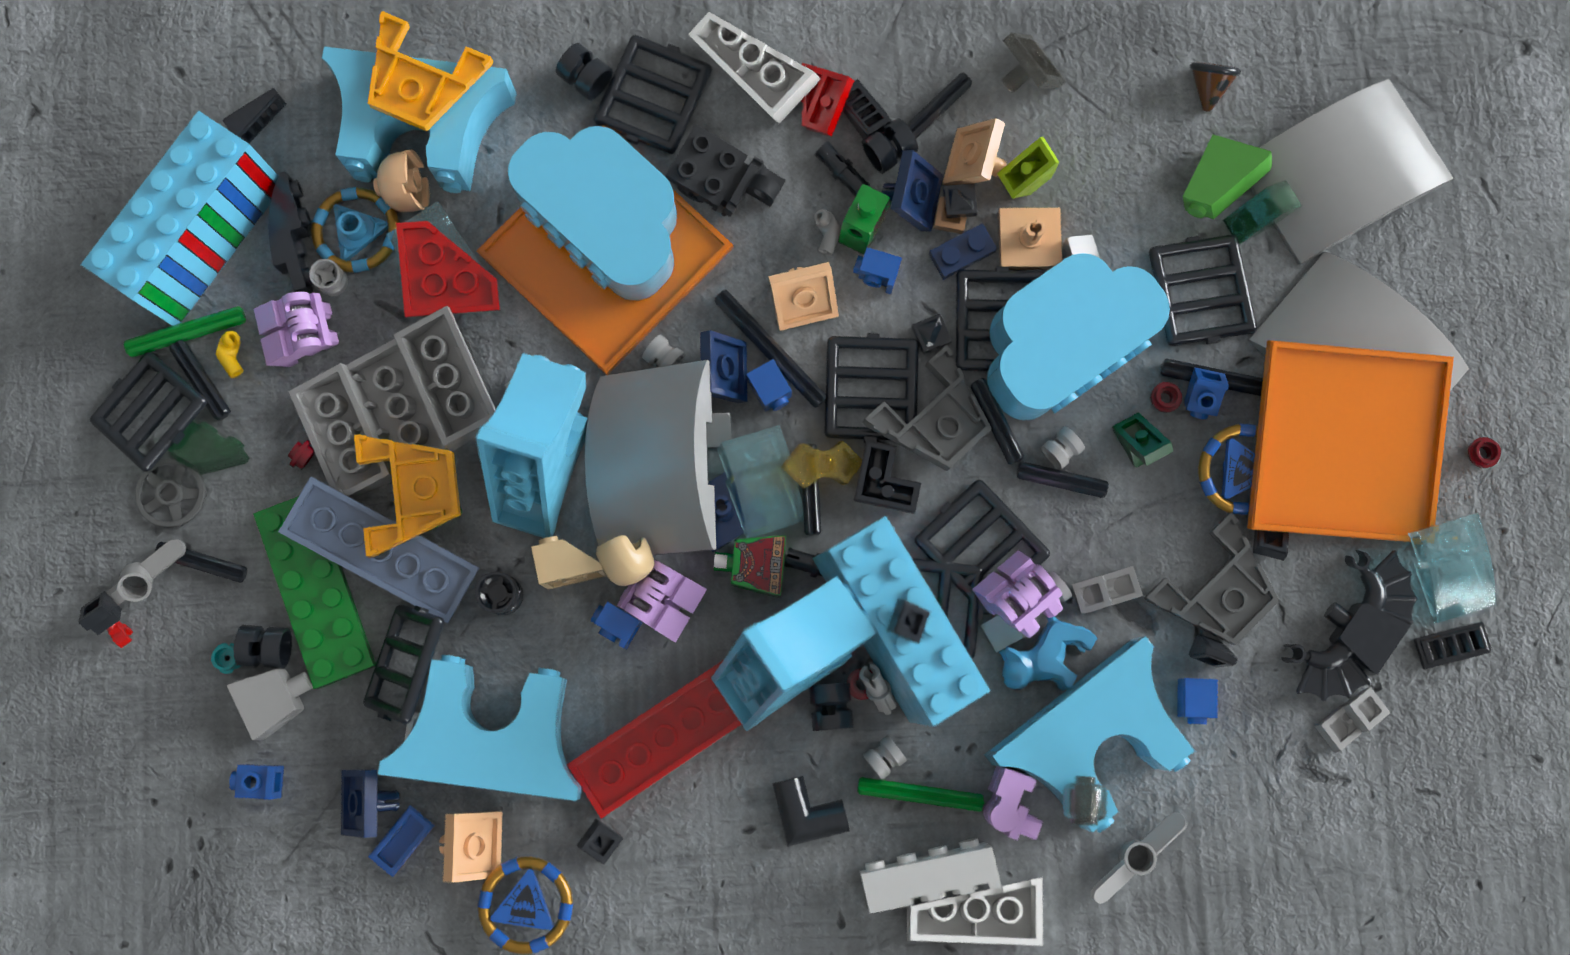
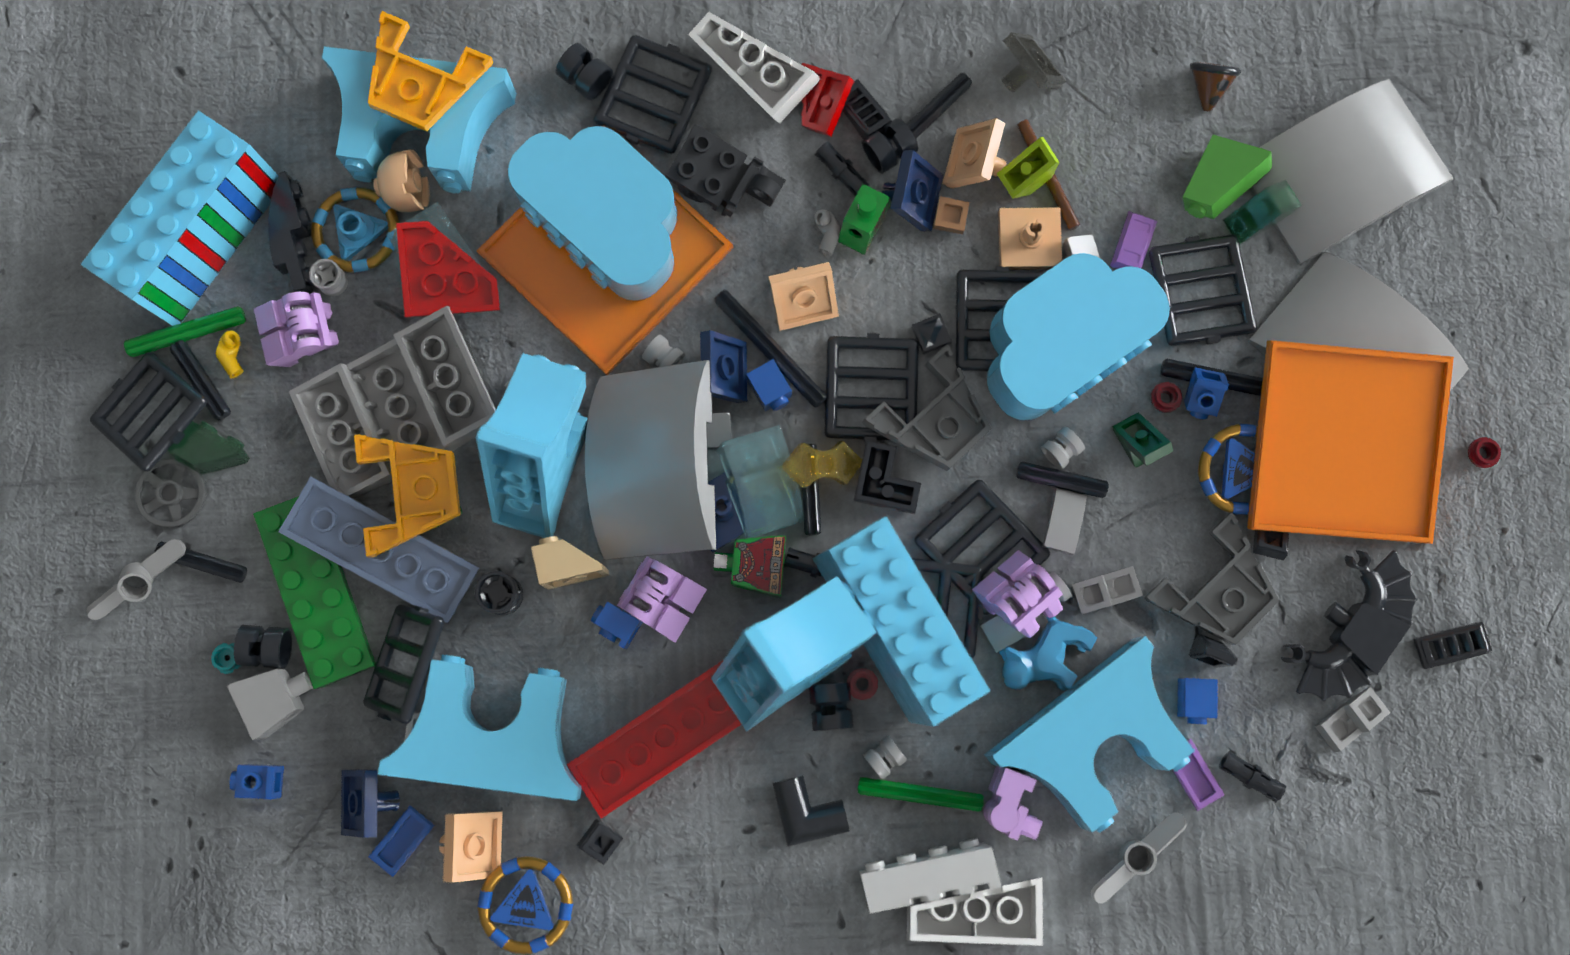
(103, 615): black piece -> none
(255, 115): black slope -> none
(301, 454): dark red plate -> none
(624, 561): tan helmet -> none
(878, 269): blue brick -> none
(878, 689): light grey axle -> none
(908, 621): black tile -> none
(960, 201): black tile -> none
(962, 251): dark blue plate -> none
(997, 421): black axle -> none
(1052, 184): none -> reddish brown bar
(1065, 521): none -> light grey slope
(1084, 801): clear smoke head -> none
(1133, 241): none -> medium lavender tile
(1198, 781): none -> medium lavender tile
(1252, 776): none -> black pin
(1454, 567): clear light blue slope -> none

